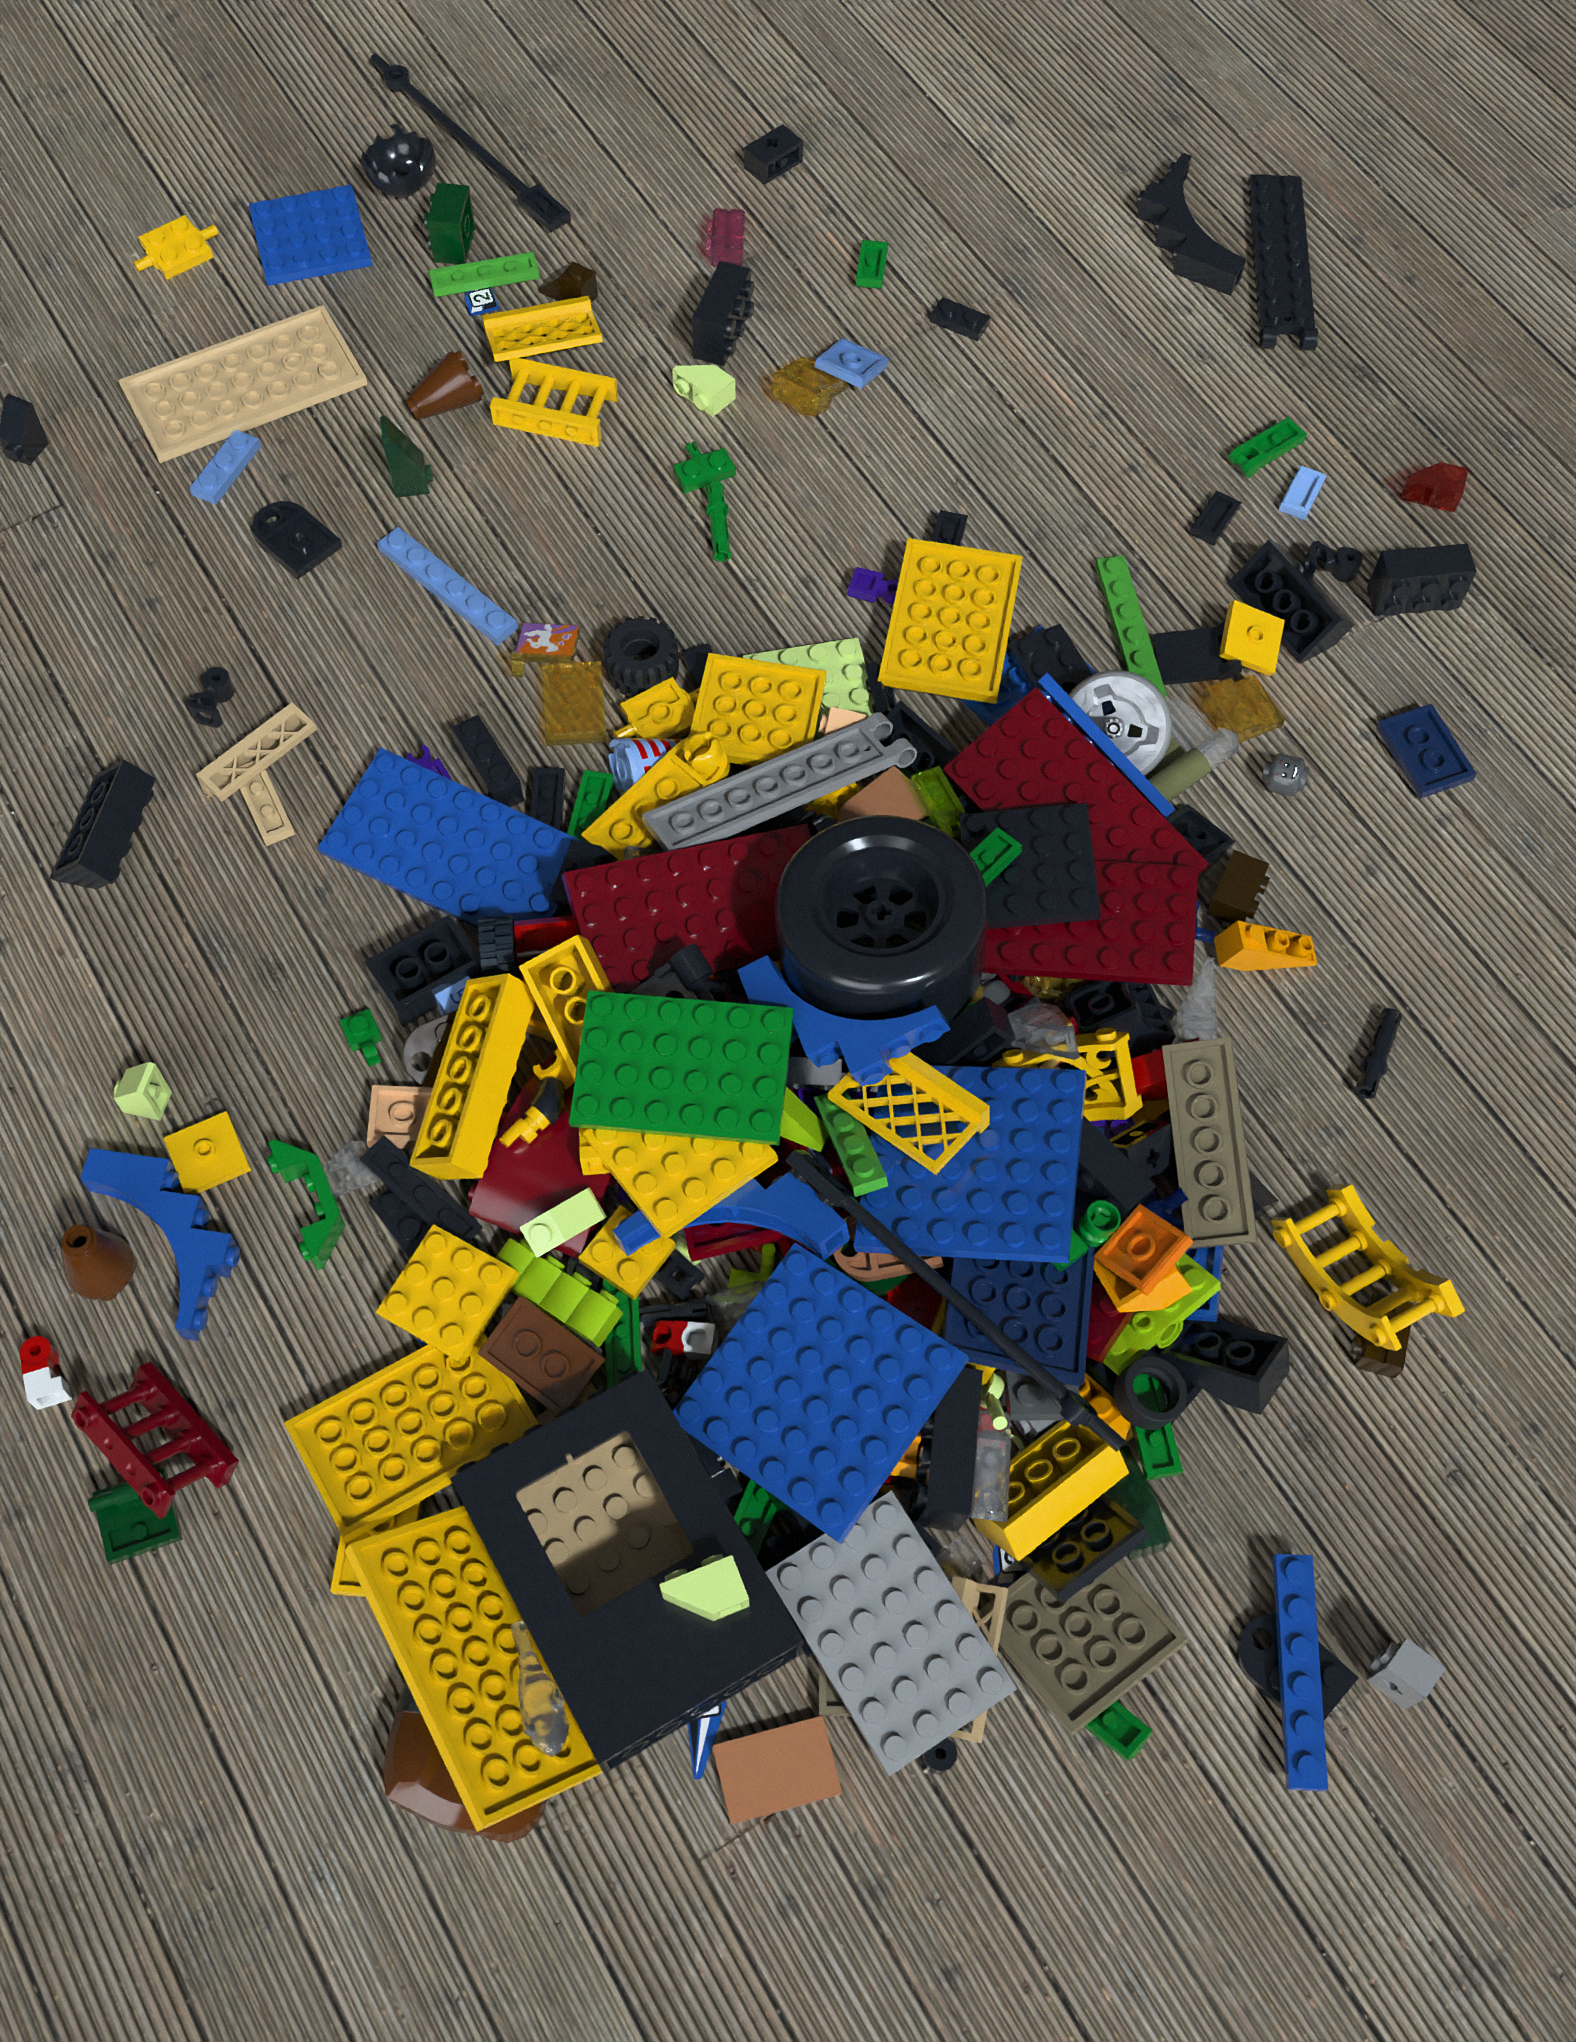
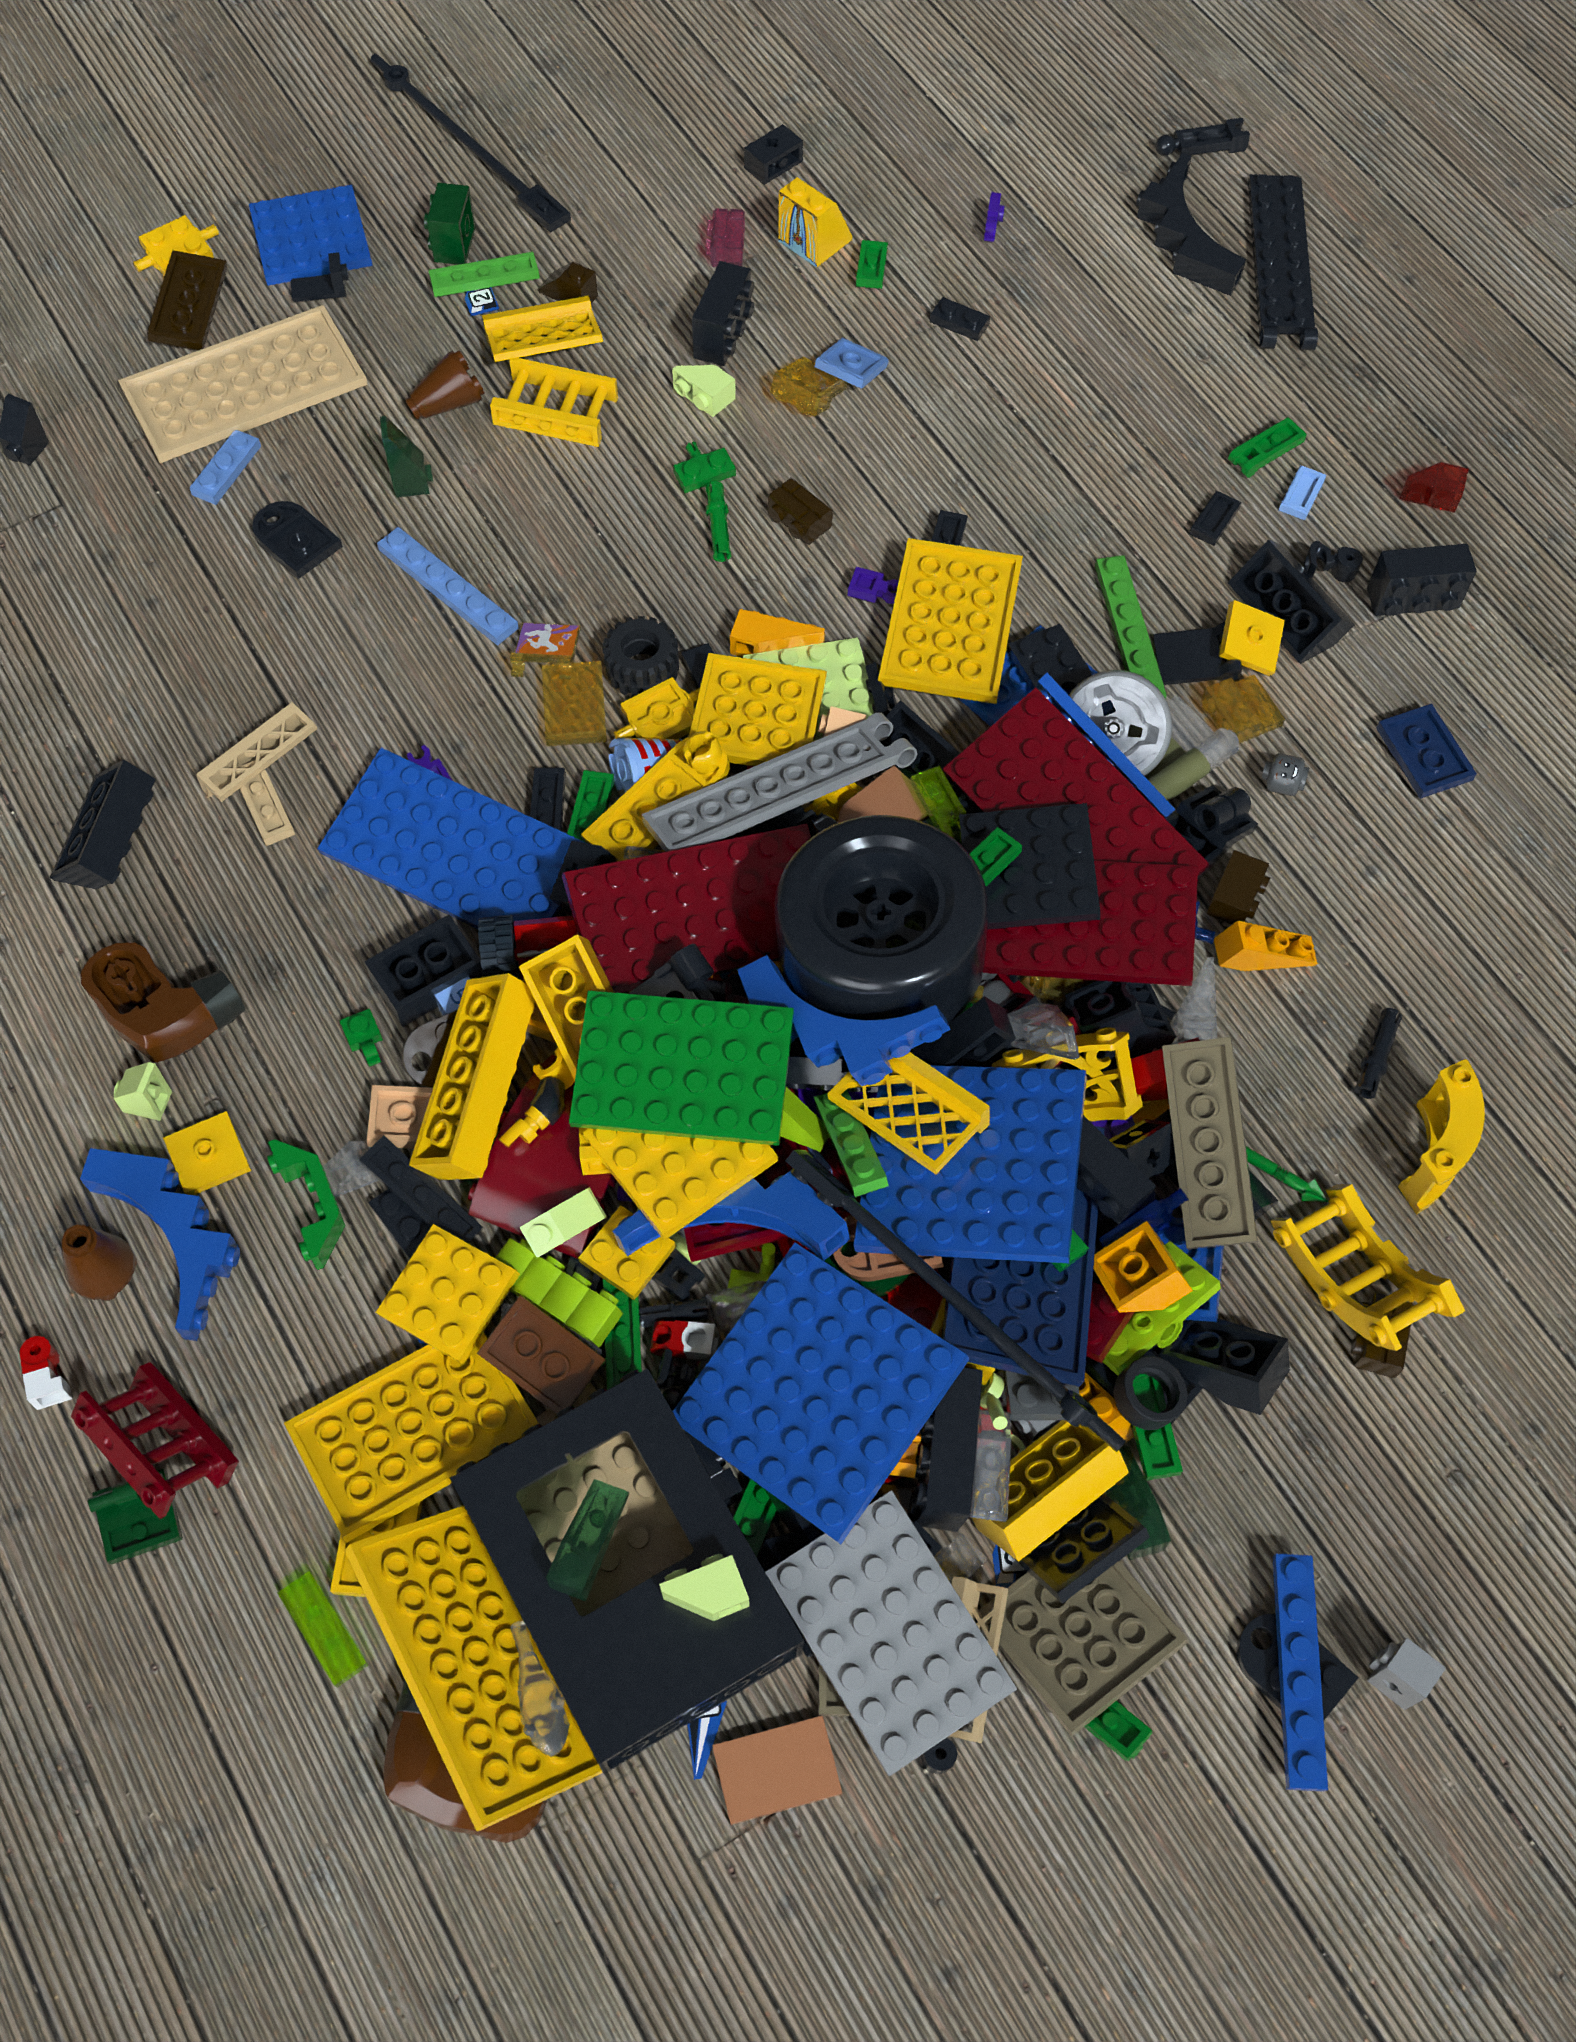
(147, 1006): none -> reddish brown piece
(187, 300): none -> dark brown plate
(217, 689): black leg -> none
(322, 286): none -> black bracket
(323, 1629): none -> clear neon green plate
(400, 163): black piece -> none
(487, 762): black brick -> none
(587, 1540): none -> clear green slope
(764, 633): none -> light orange slope
(799, 511): none -> dark brown brick
(810, 223): none -> yellow slope
(995, 214): none -> dark purple plate
(1098, 1223): green wheel -> none
(1143, 1249): orange tile -> none
(1206, 139): none -> black plate
(1219, 815): none -> black plate
(1310, 1190): none -> green piece
(1454, 1126): none -> yellow fence

